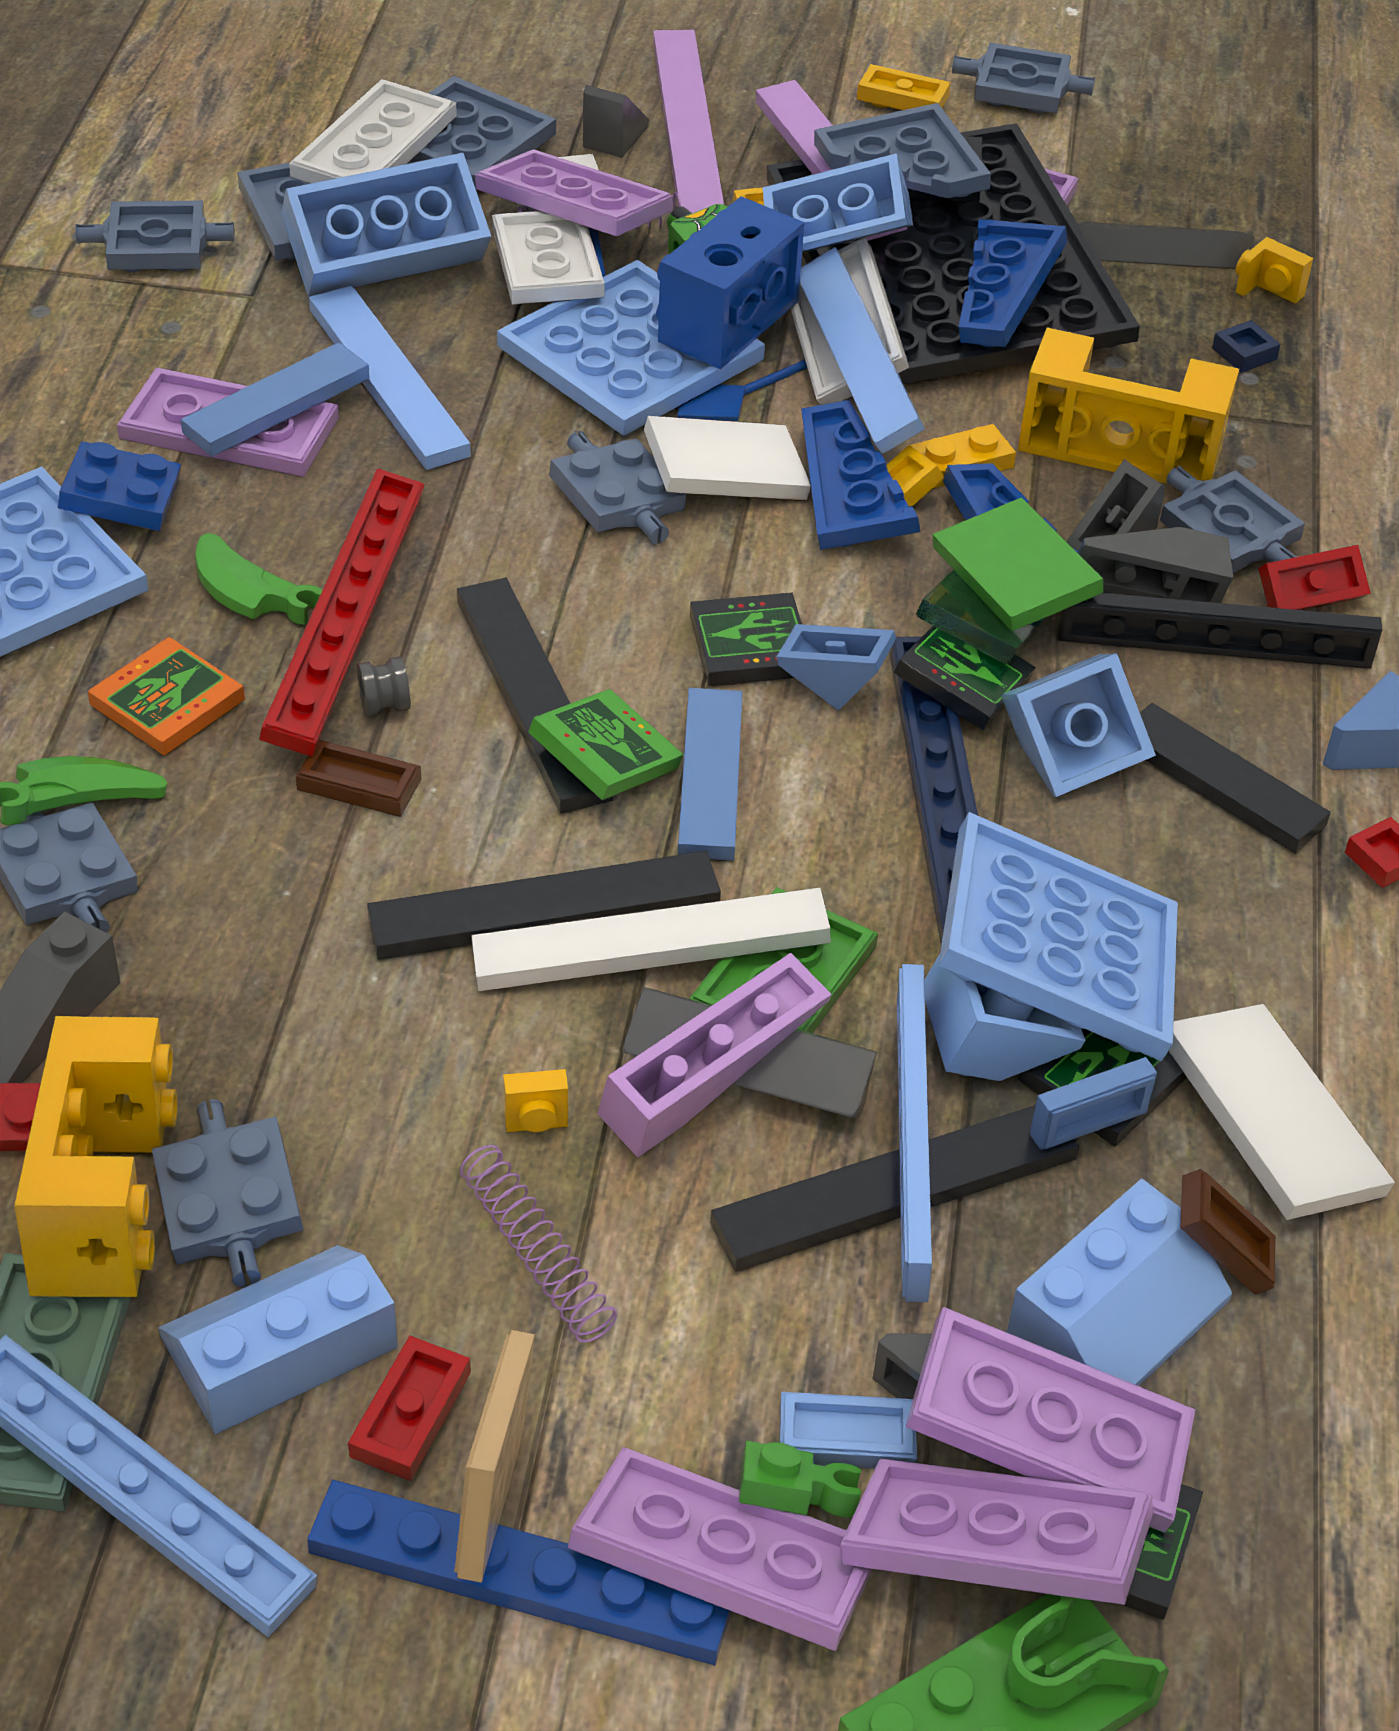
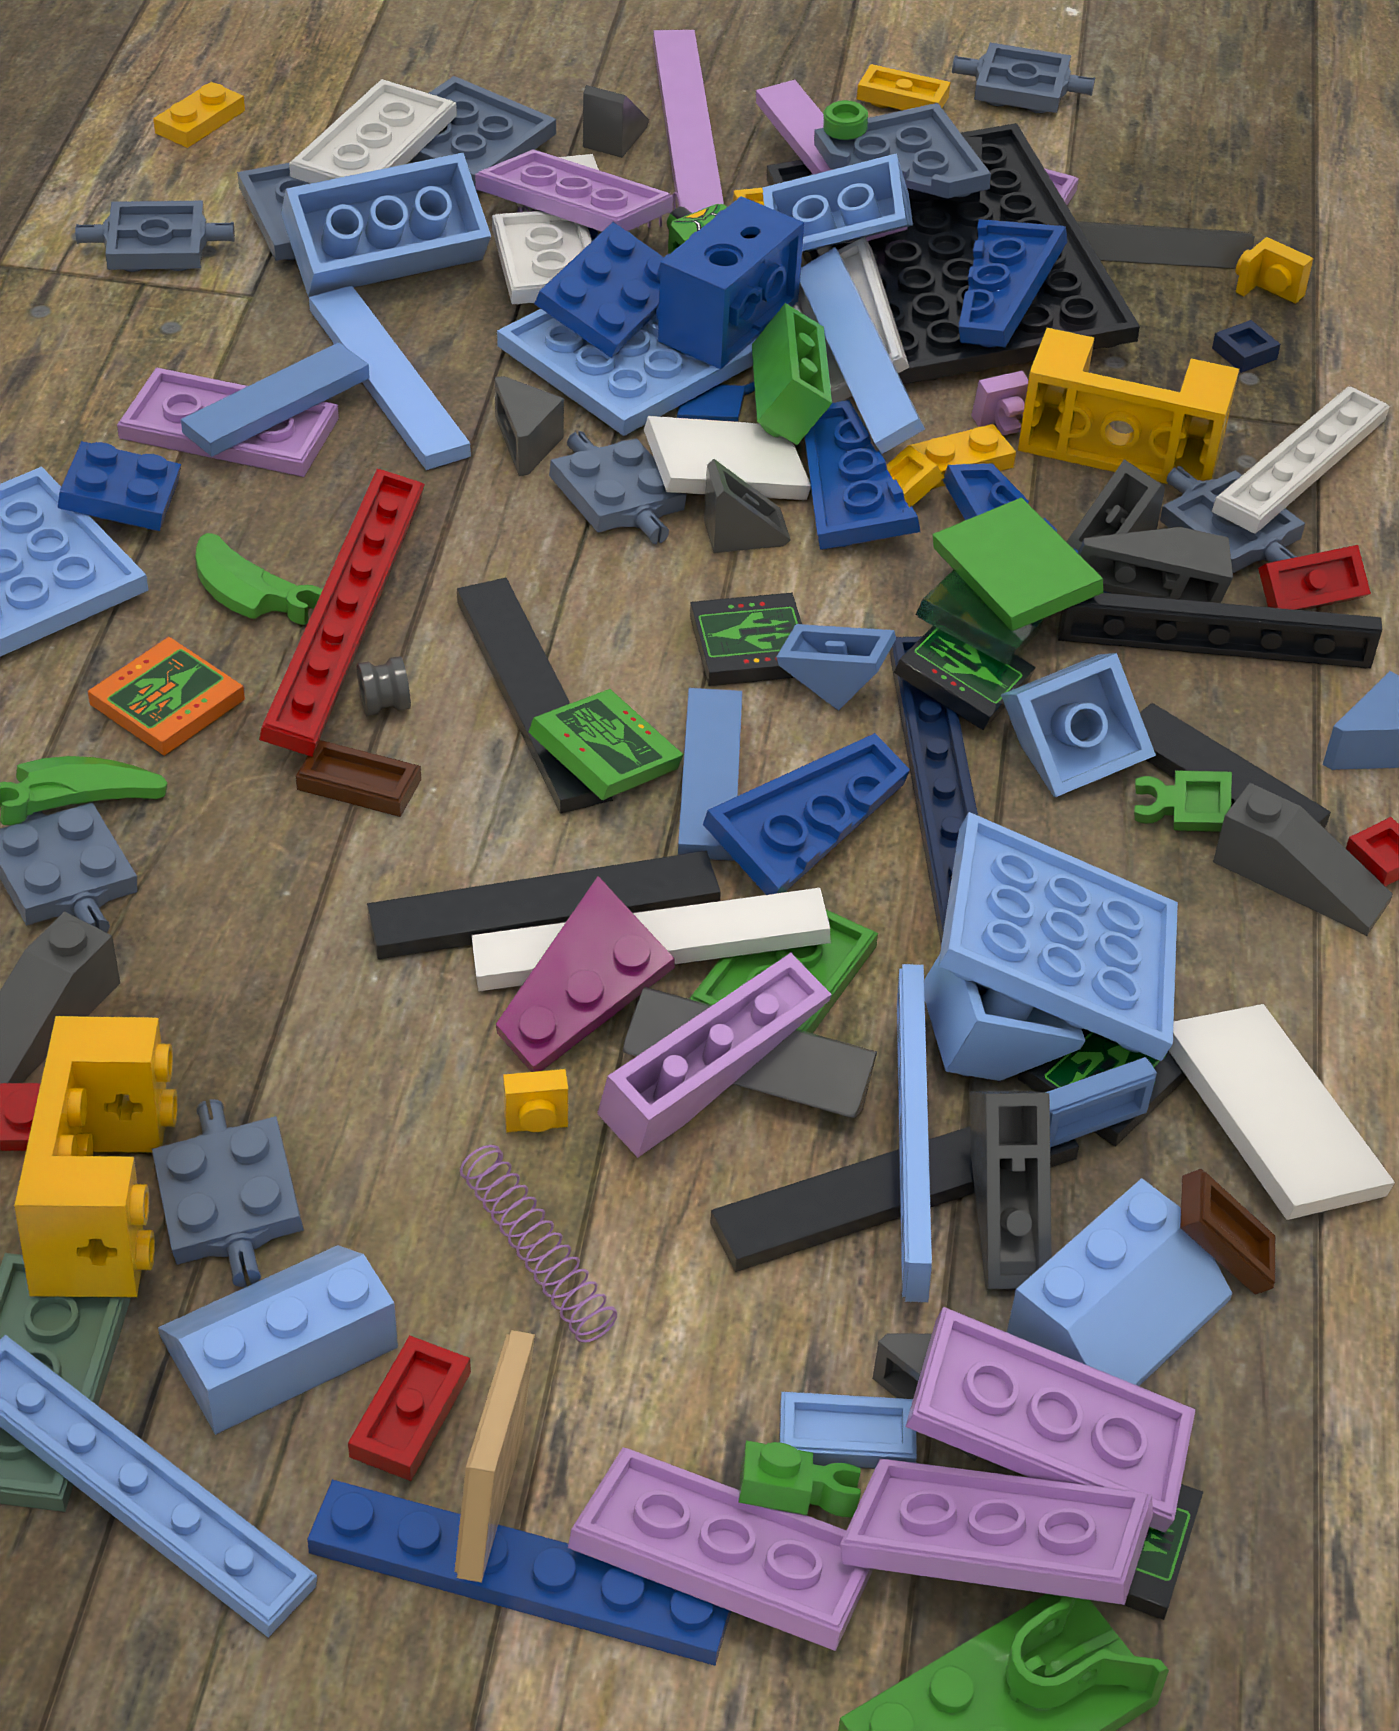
(199, 114): none -> yellow plate
(528, 421): none -> dark grey slope
(582, 979): none -> magenta wing
(606, 290): none -> blue plate
(739, 515): none -> dark grey slope
(791, 375): none -> bright green brick
(803, 815): none -> blue wing
(845, 120): none -> bright green tile
(1001, 402): none -> lavender tile
(1011, 1183): none -> dark grey slope
(1196, 800): none -> bright green plate
(1297, 858): none -> dark grey slope
(1300, 460): none -> white tile

